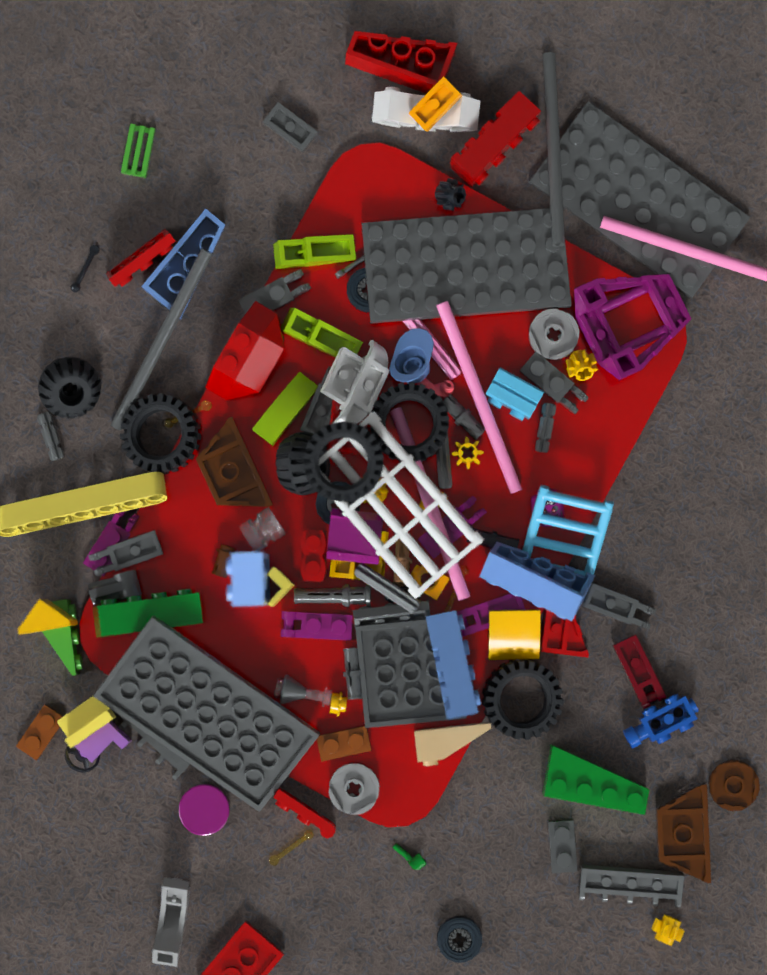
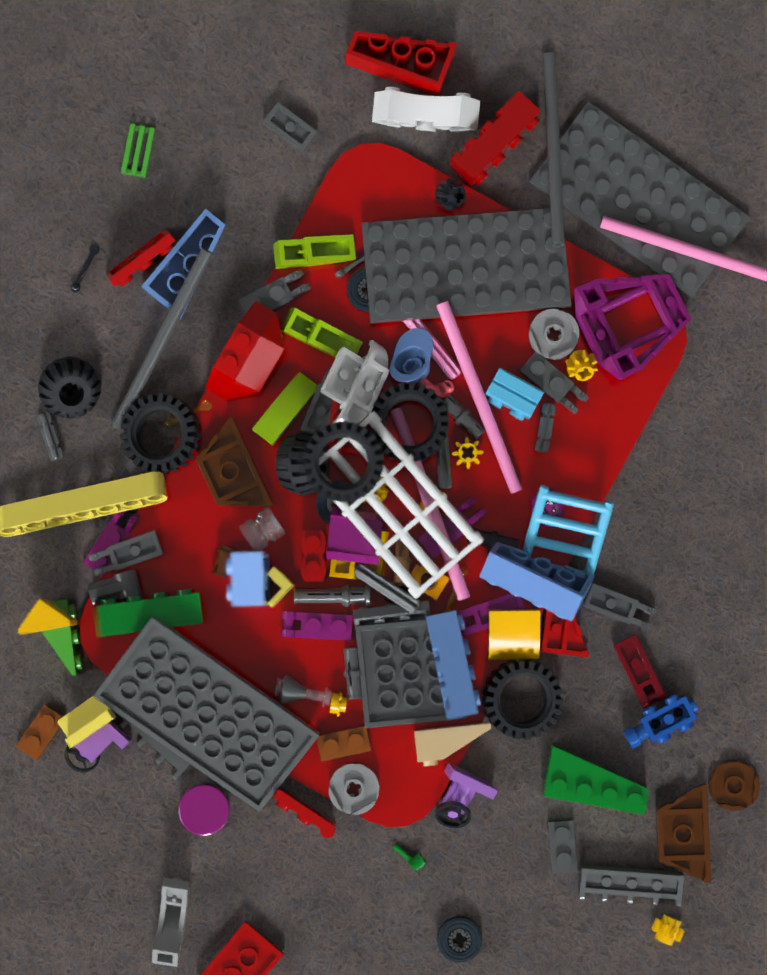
(274, 860): clear yellow hinge -> none
(435, 104): light orange plate -> none
(460, 795): none -> medium lavender piece

